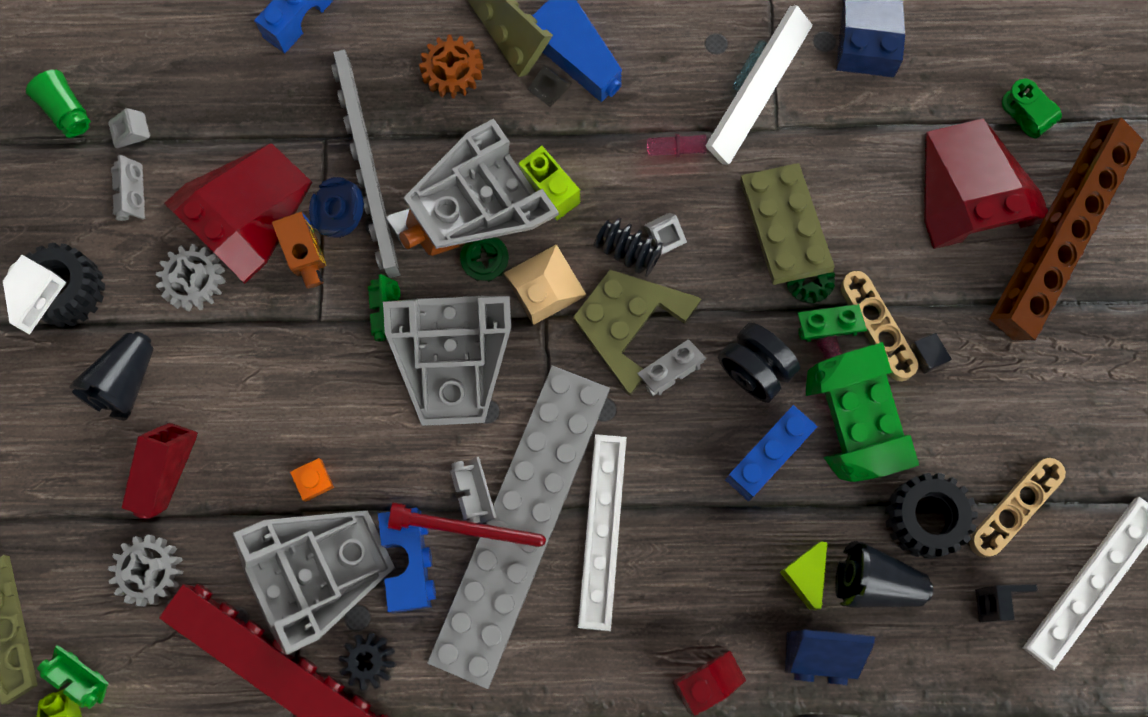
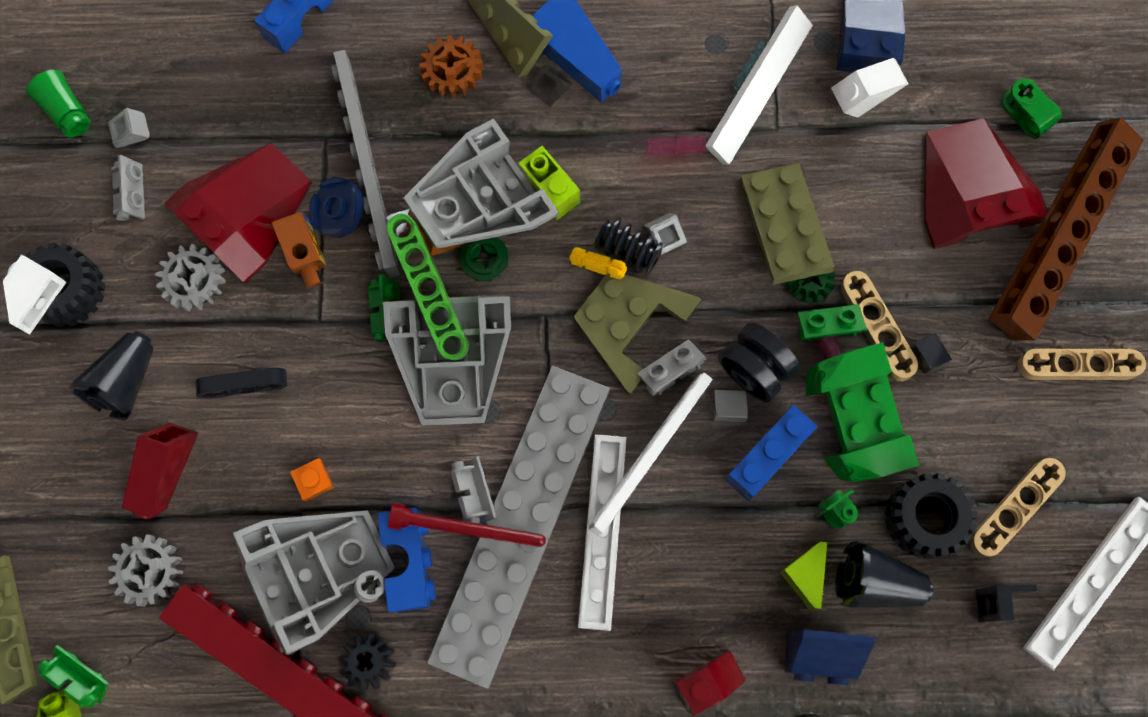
(241, 383): none -> black beam
(376, 577): none -> light grey bush
(417, 276): none -> bright green beam
(545, 284): tan slope -> none
(598, 263): none -> yellow axle
(649, 454): none -> white tile
(730, 406): none -> light grey slope
(838, 510): none -> green hinge
(869, 87): none -> white slope
(1081, 364): none -> tan beam

